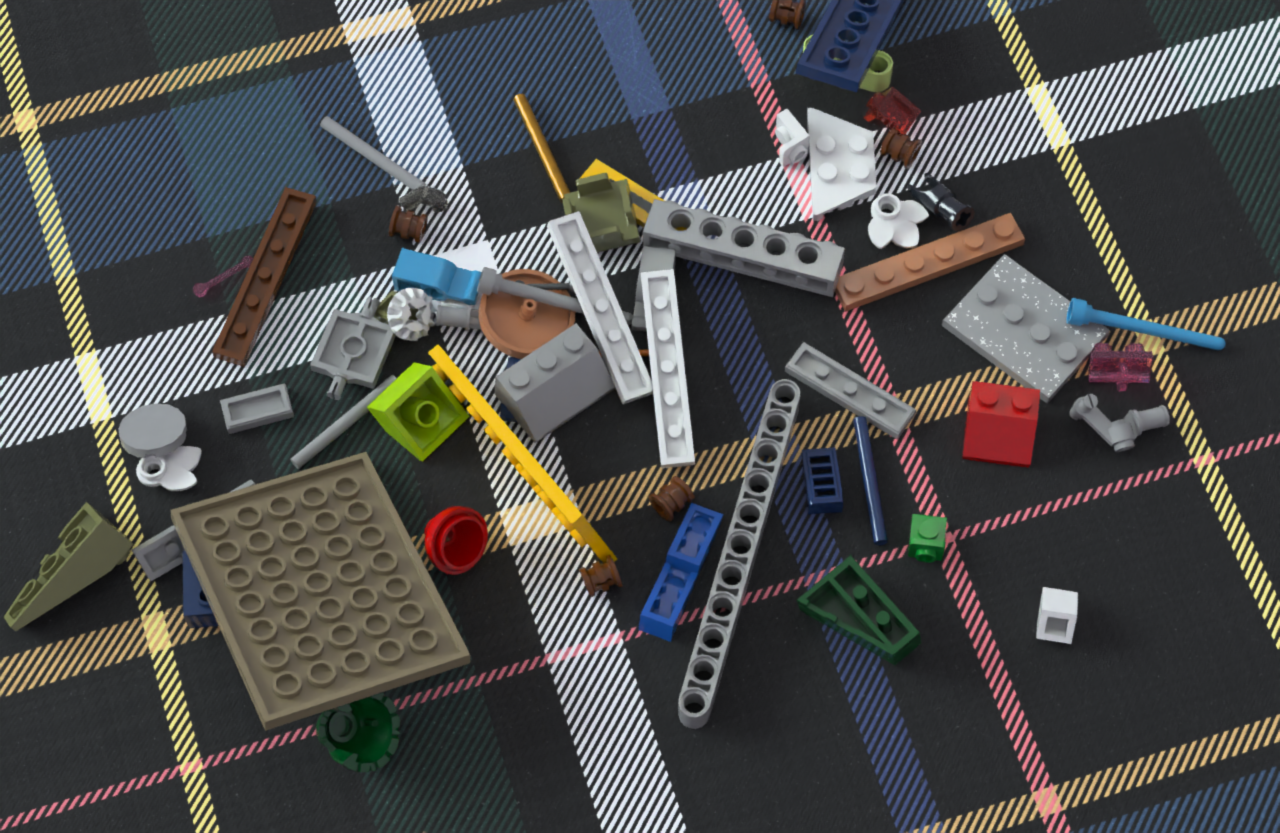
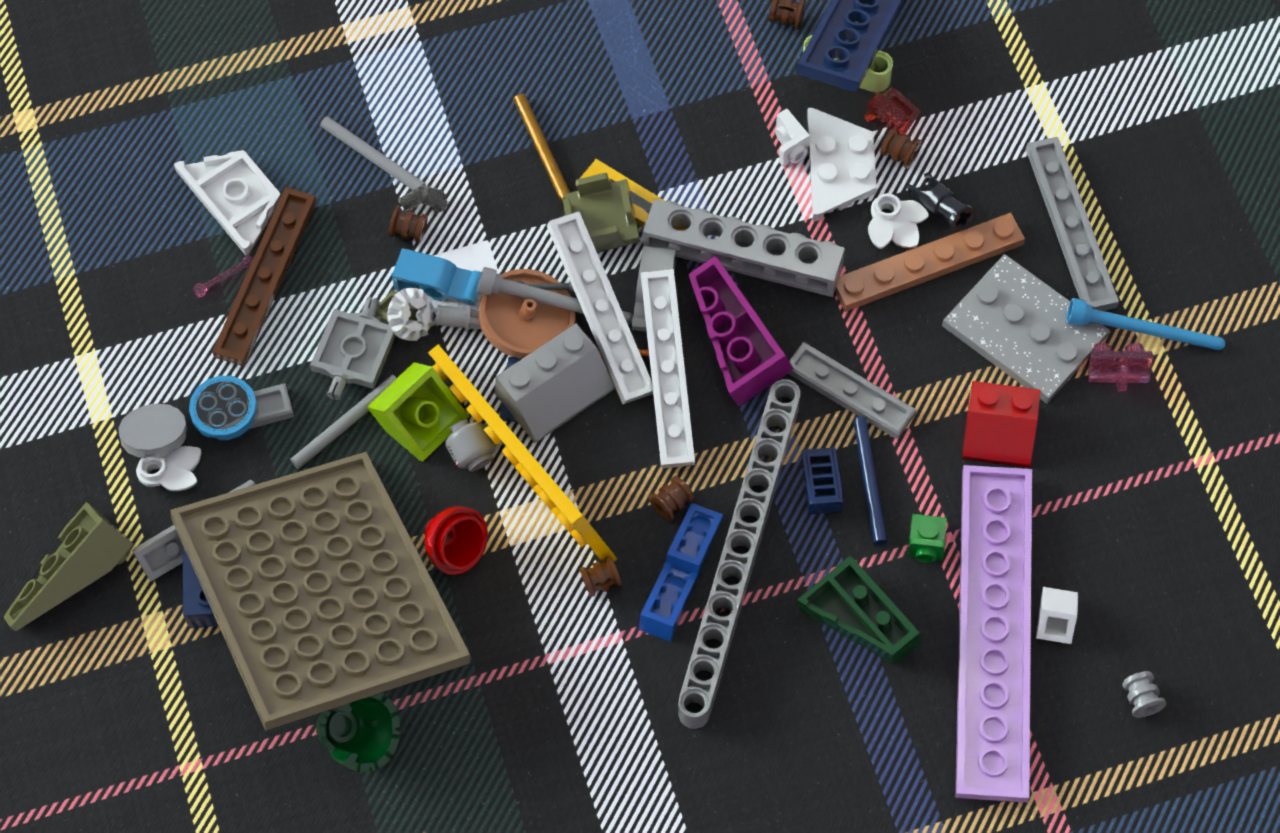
(223, 407): none -> tile
(234, 194): none -> white wing
(470, 445): none -> light grey head
(741, 340): none -> magenta wedge
(994, 635): none -> lavender plate
(1071, 224): none -> light grey plate
(1121, 432): light grey pin -> none
(1143, 694): none -> light grey bush

